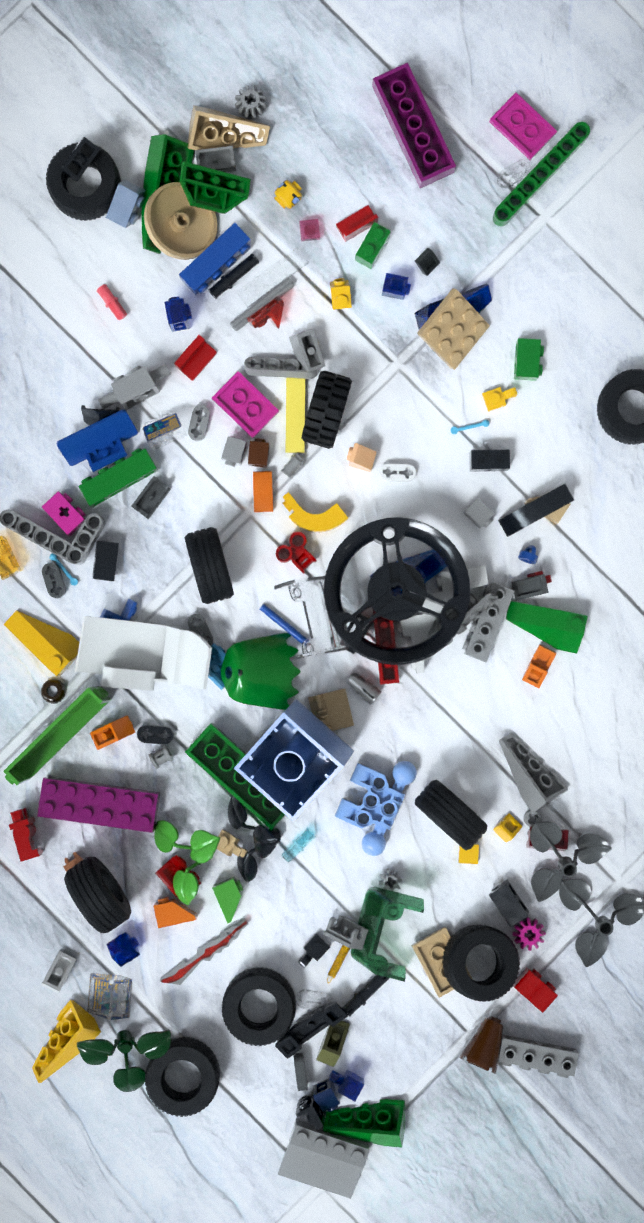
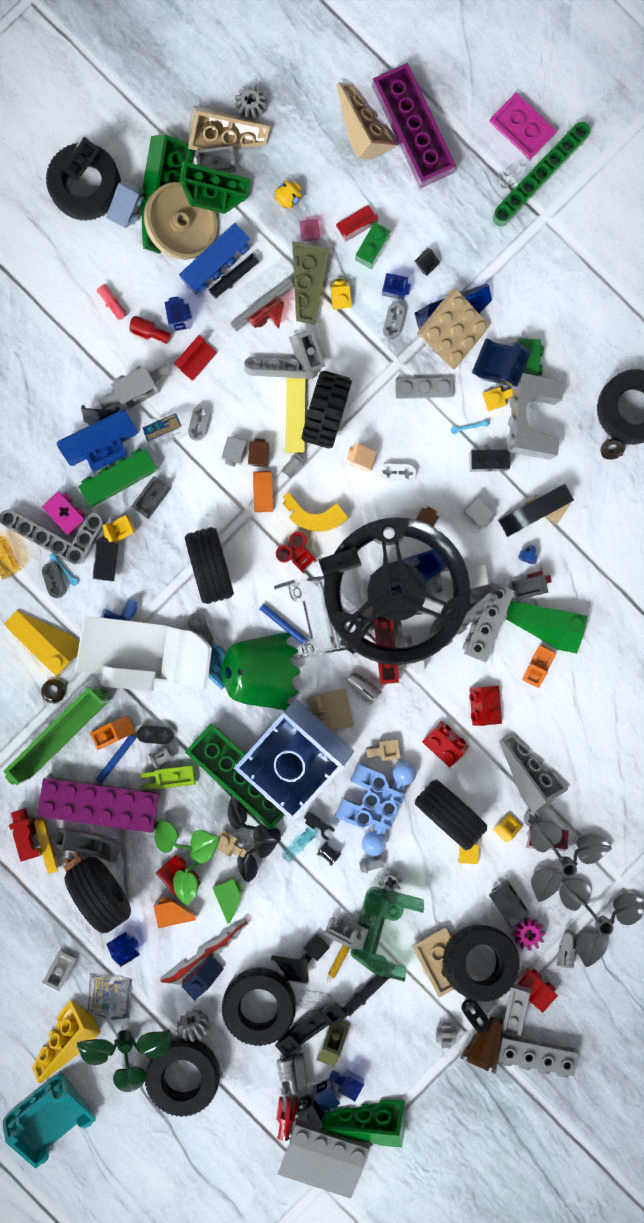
(45, 1119): none -> teal windscreen
(46, 846): none -> yellow beam
(86, 842): none -> dark grey arch
(115, 759): none -> blue bar
(119, 529): none -> yellow bracket
(147, 330): none -> red arm
(170, 777): none -> lime hinge
(193, 1025): none -> light grey gear
(202, 977): none -> dark blue slope
(245, 404): dark pink plate -> none
(285, 1118): none -> red arm
(287, 1073): none -> light grey hinge
(293, 968): none -> black slope
(309, 274): none -> olive wing
(314, 821): none -> black plate
(328, 853): none -> black bush
(339, 562): none -> black hinge
(363, 129): none -> tan wedge
(371, 864): none -> light grey pin
(387, 750): none -> tan plate
(389, 319): none -> light grey beam
(424, 388): none -> light grey plate
(428, 516): none -> dark orange brick
(445, 744): none -> red bracket
(445, 1035): none -> light grey gear
(479, 1014): none -> black beam
(485, 705): none -> red bracket
(501, 363): none -> dark blue panel
(516, 1011): none -> light grey plate
(522, 437): none -> light grey arch
(567, 947): none -> light grey hinge
(612, 454): none -> dark brown piece

